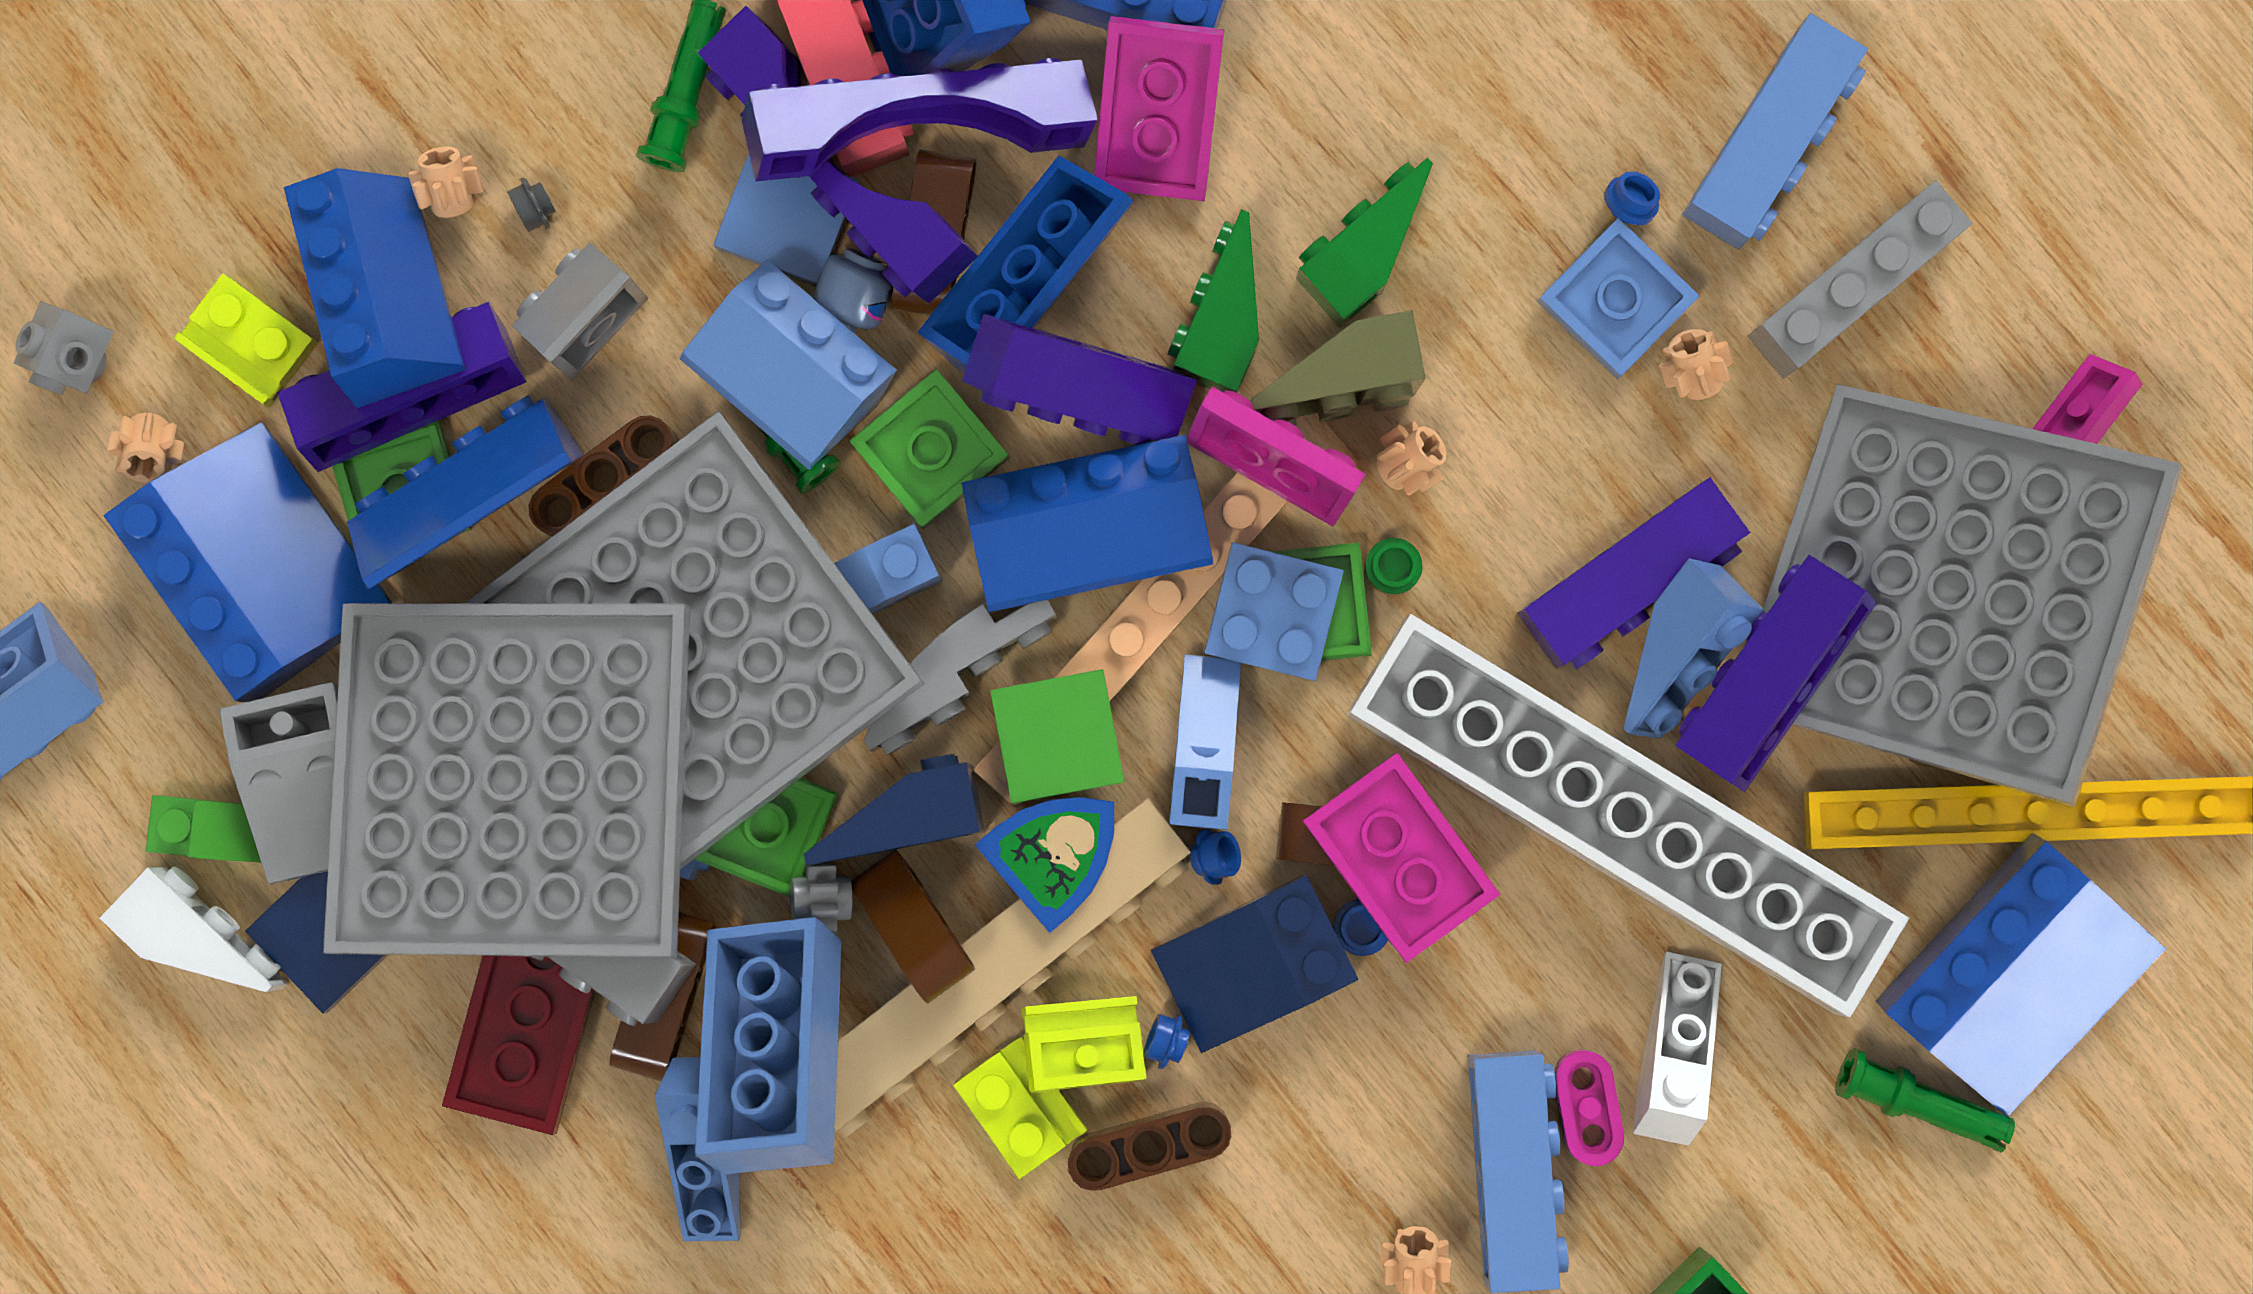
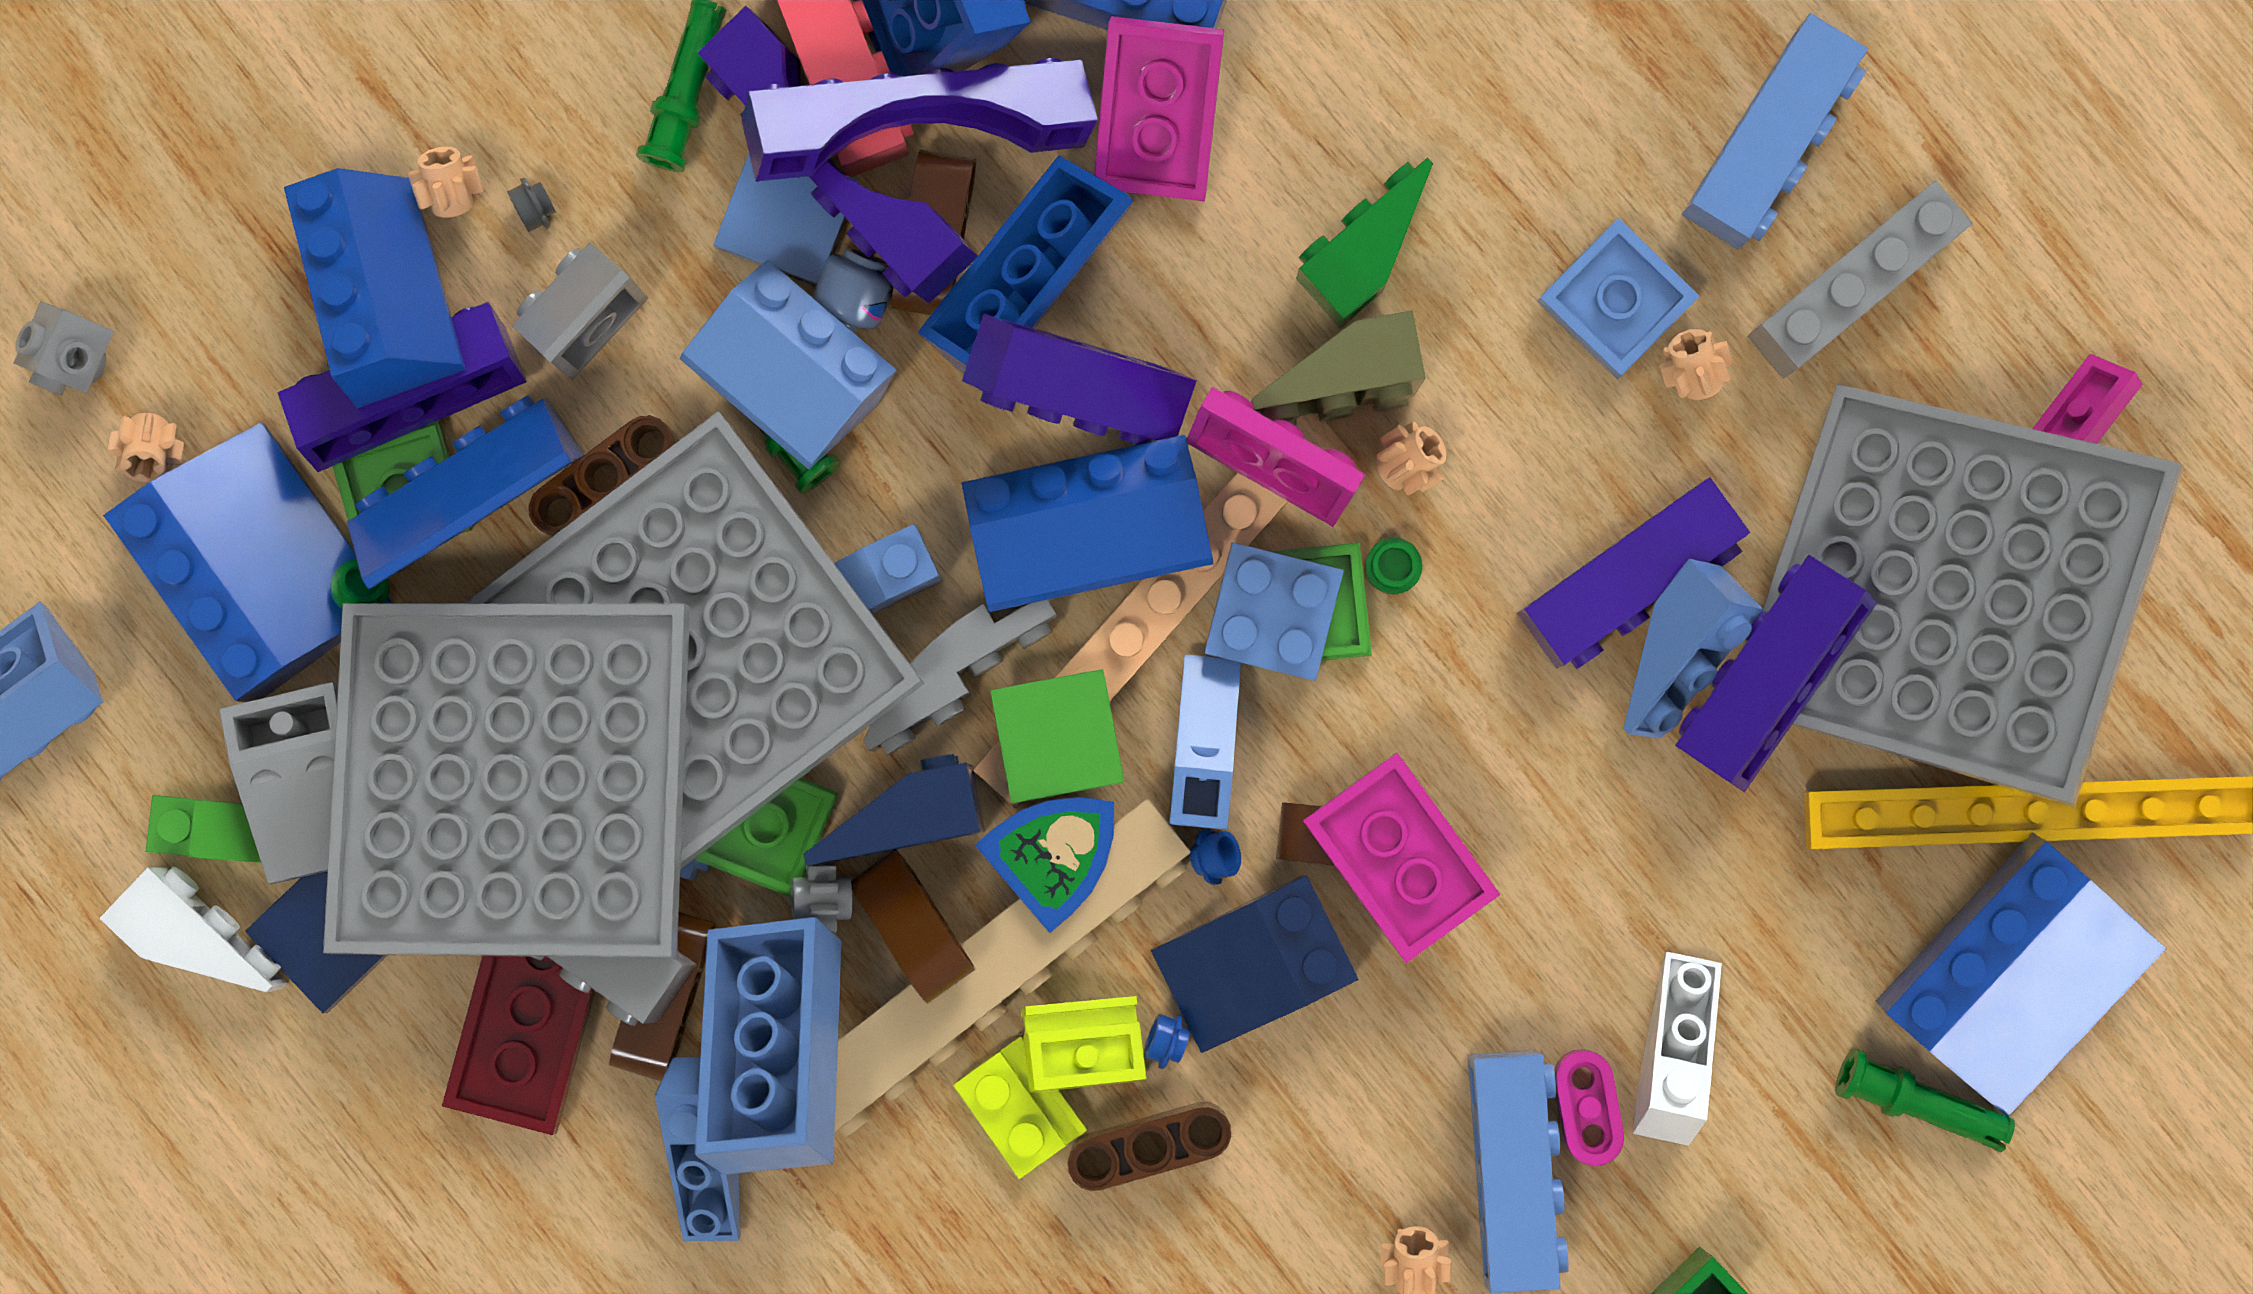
(246, 340): neon yellow plate -> none
(349, 588): none -> green plate
(928, 448): bright green plate -> none
(1225, 327): green slope -> none
(1358, 930): blue plate -> none
(1627, 816): white brick -> none
(1633, 198): blue plate -> none

